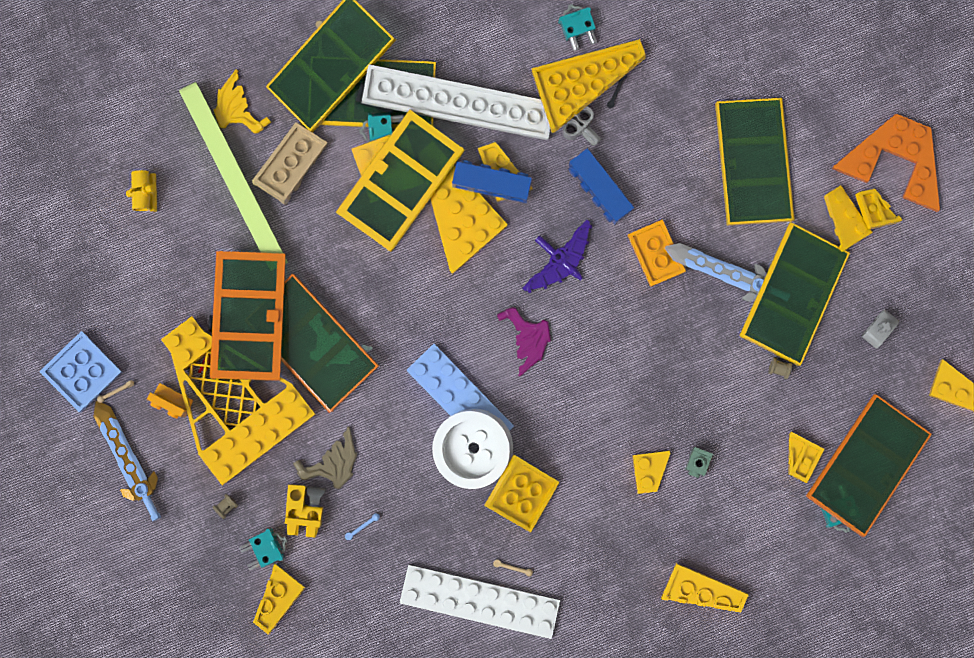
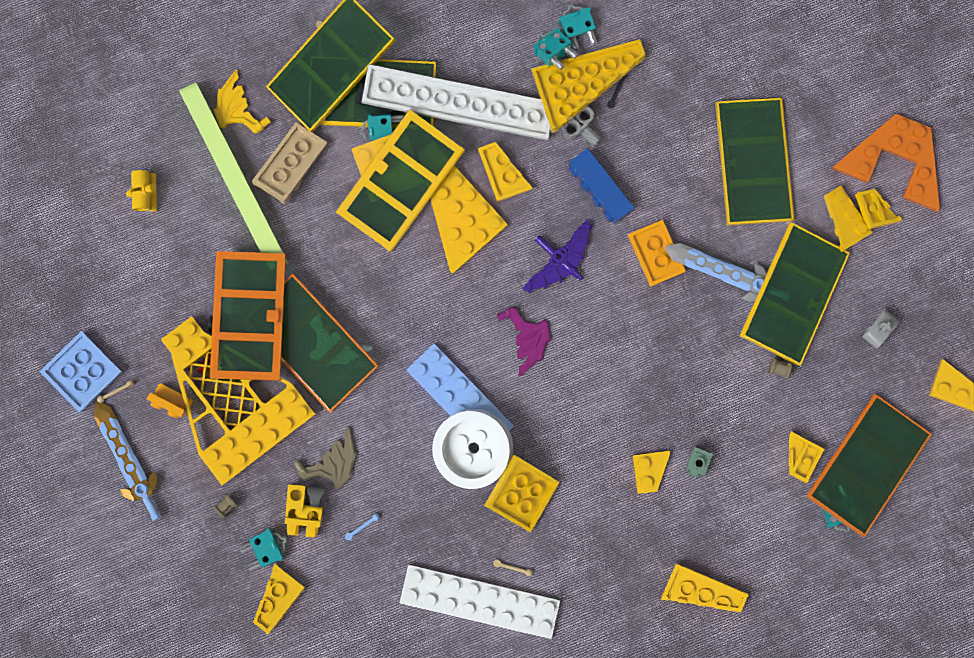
(491, 182): blue brick -> none
(553, 47): none -> teal piece

